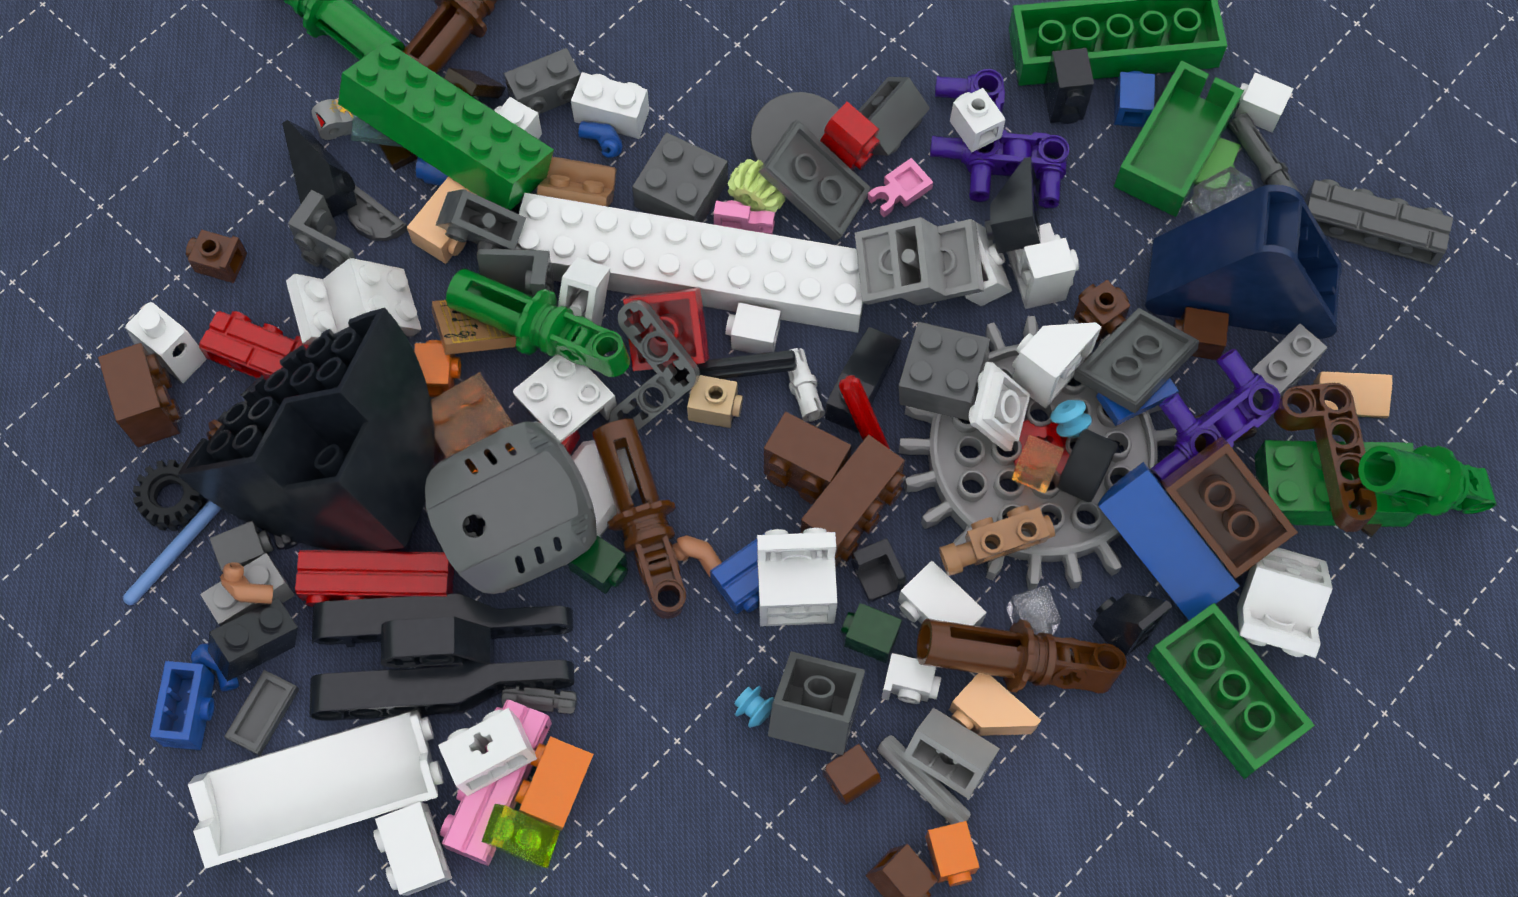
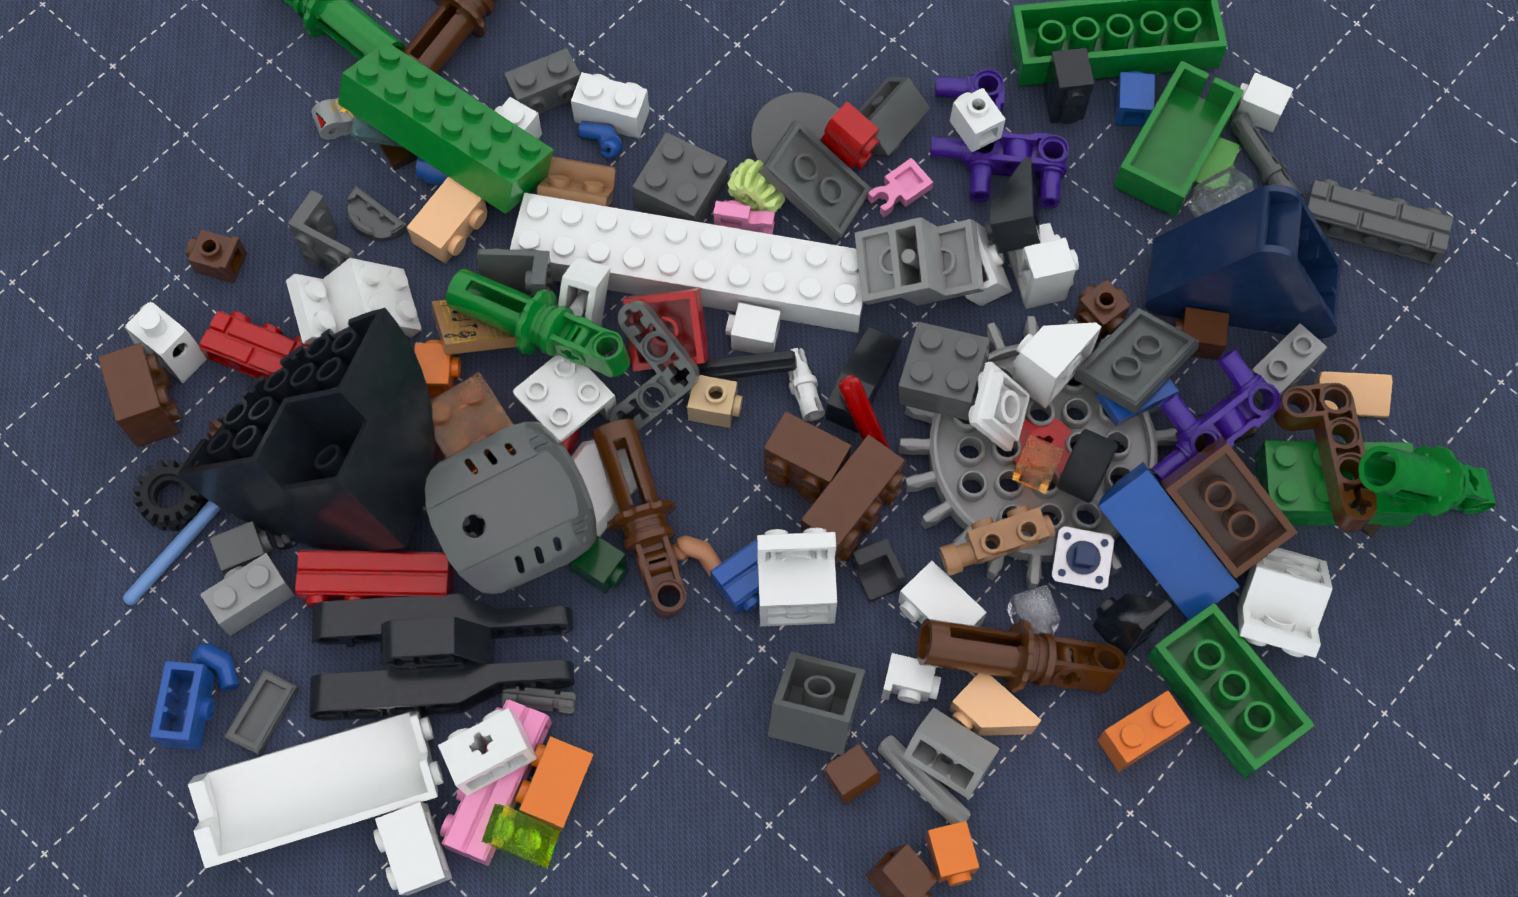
(241, 588): nougat arm -> none
(252, 639): black brick -> none
(318, 170): black slope -> none
(475, 83): dark brown tile -> none
(479, 221): dark grey brick -> none
(754, 706): medium azure wheel -> none
(871, 632): dark green brick -> none
(1071, 418): medium azure wheel -> none
(1081, 559): none -> piece
(1143, 731): none -> orange brick

